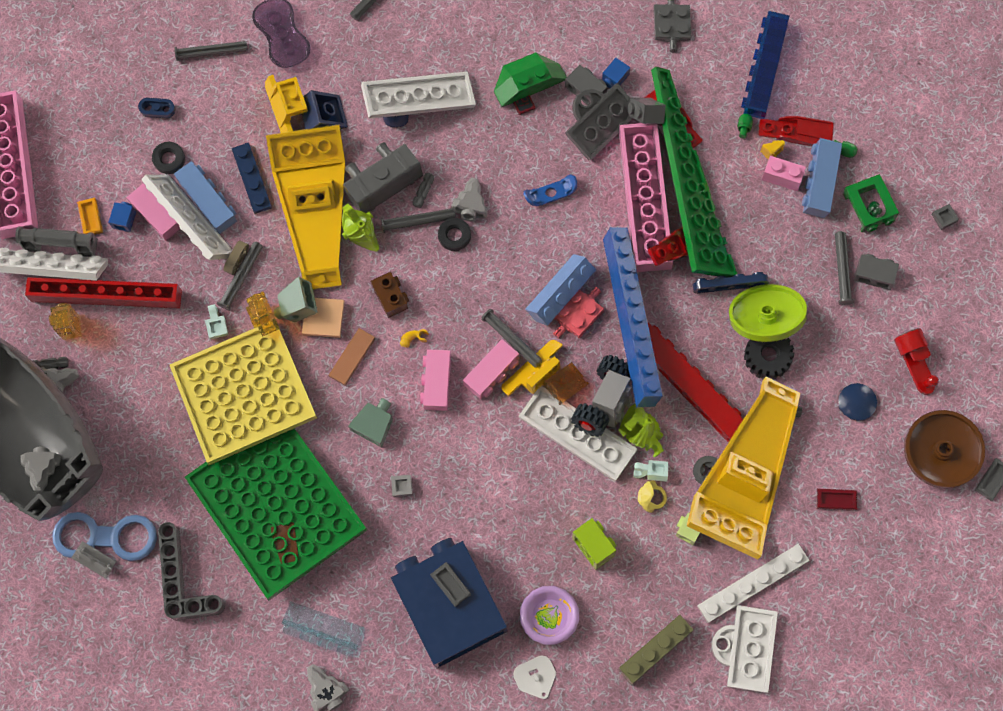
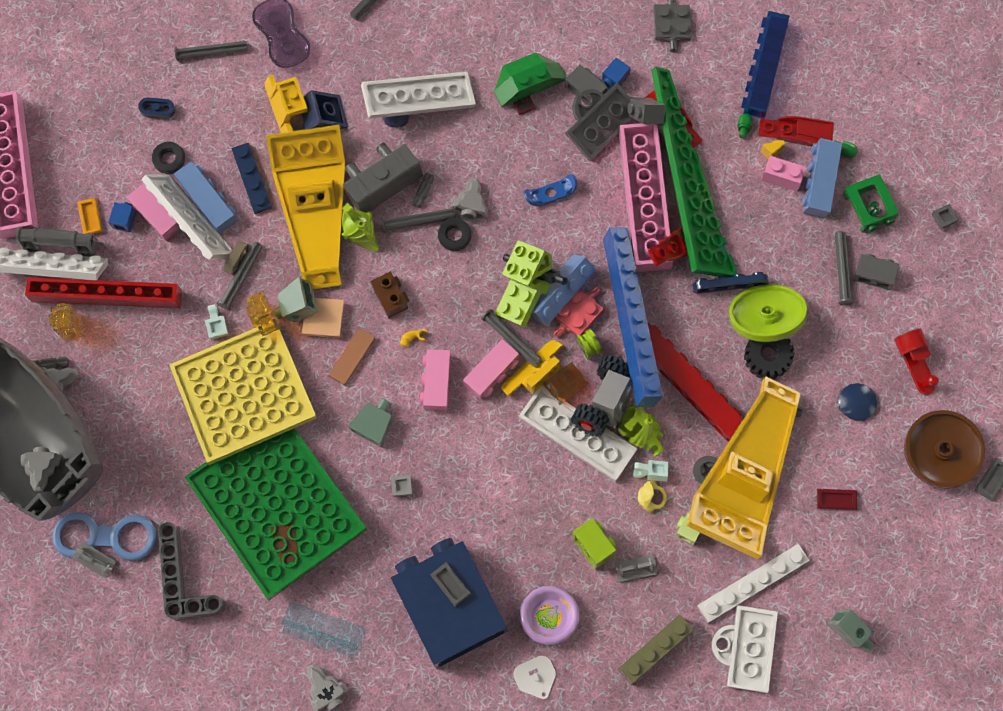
(530, 277): none -> lime piece
(589, 344): none -> lime wheel
(635, 568): none -> light grey hinge
(852, 629): none -> sand green torso

